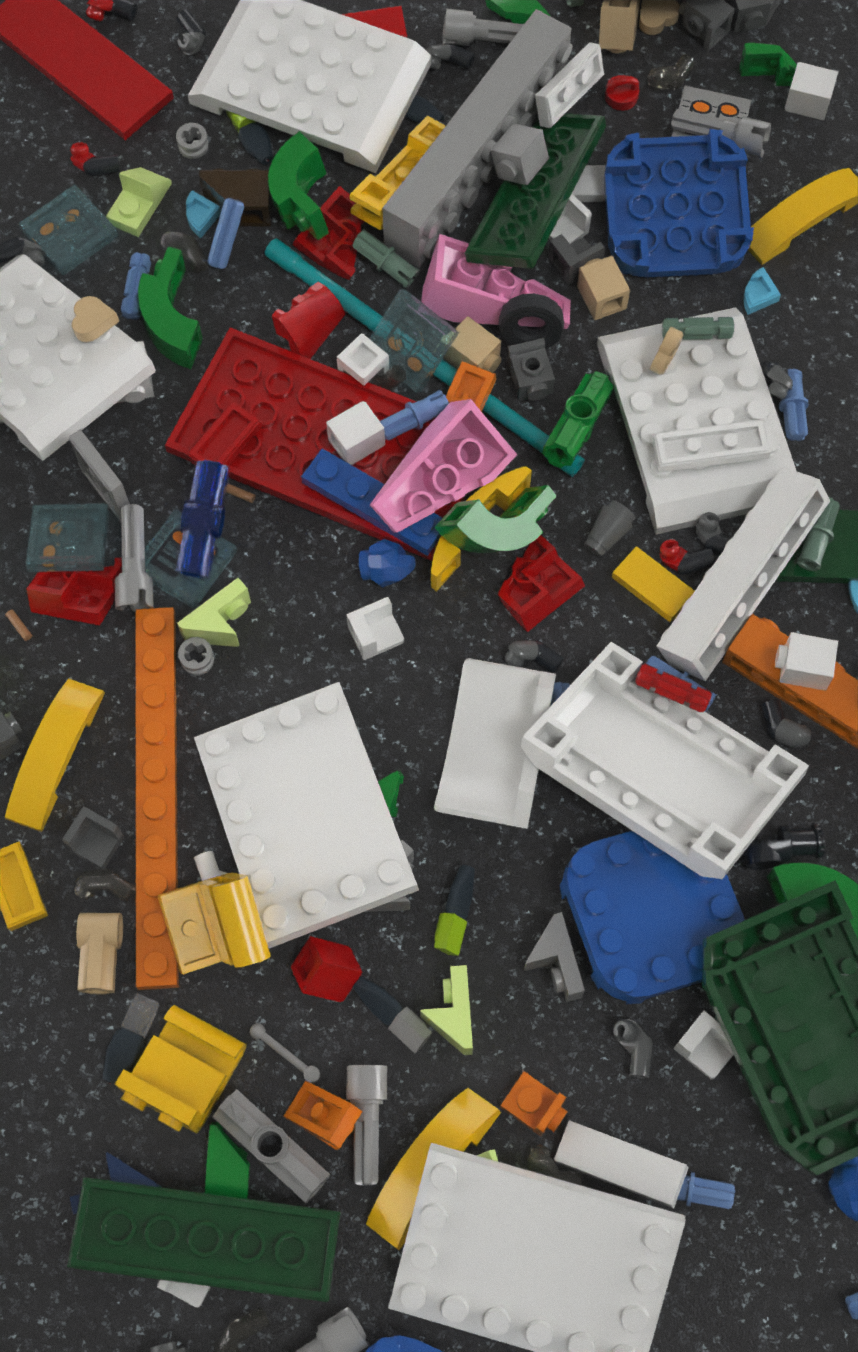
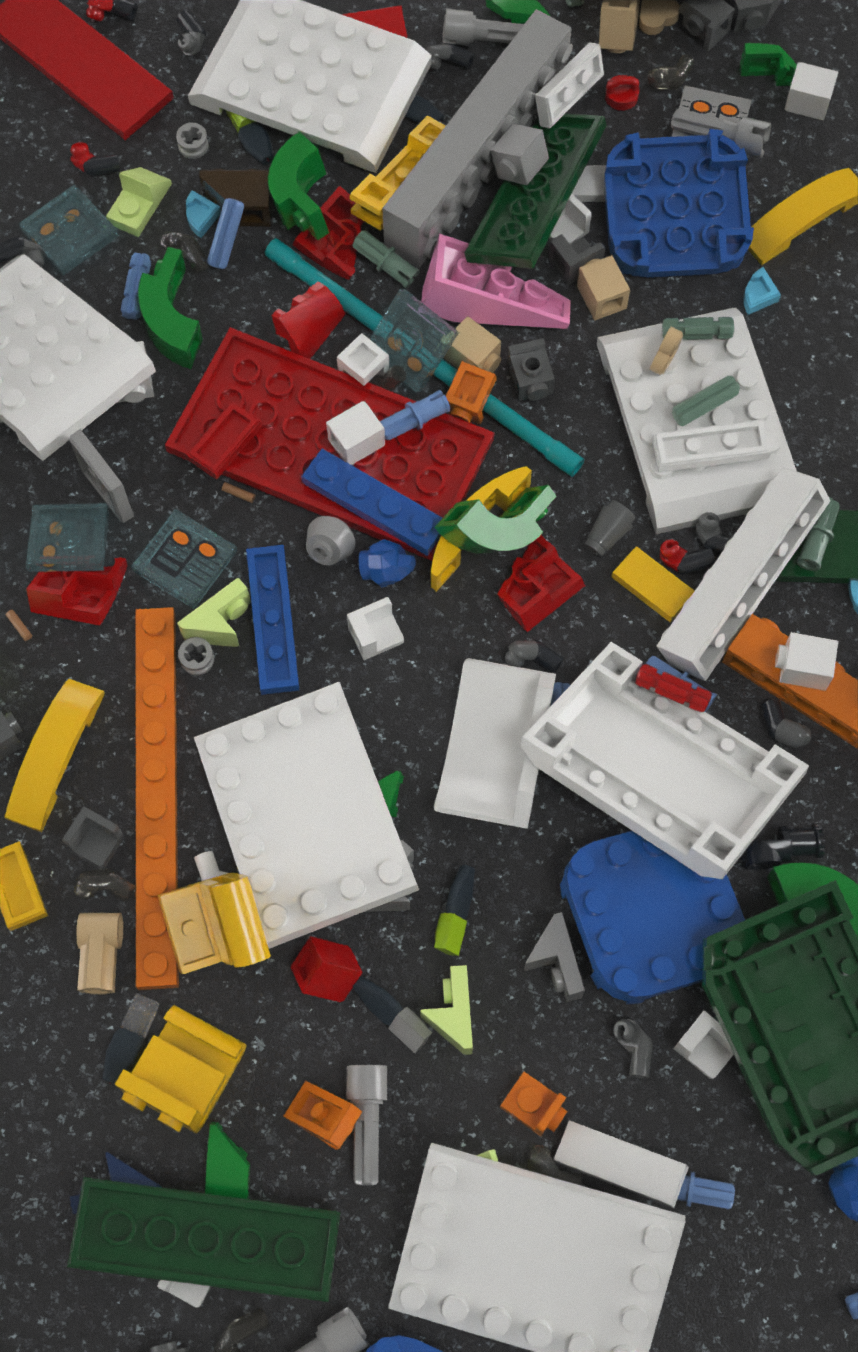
(92, 318): tan tile -> none
(133, 585): light grey piece -> none
(202, 519): clear blue piece -> none
(252, 1126): light grey piece -> none
(272, 620): none -> blue plate
(310, 1073): light grey hinge -> none
(329, 540): none -> light grey cone
(444, 464): bright pink wedge -> none
(455, 1126): yellow slope -> none
(531, 306): black tyre -> none
(578, 419): green piece -> none
(705, 400): none -> sand green axle
(781, 380): dark grey arm -> none
(794, 408): medium blue axle -> none

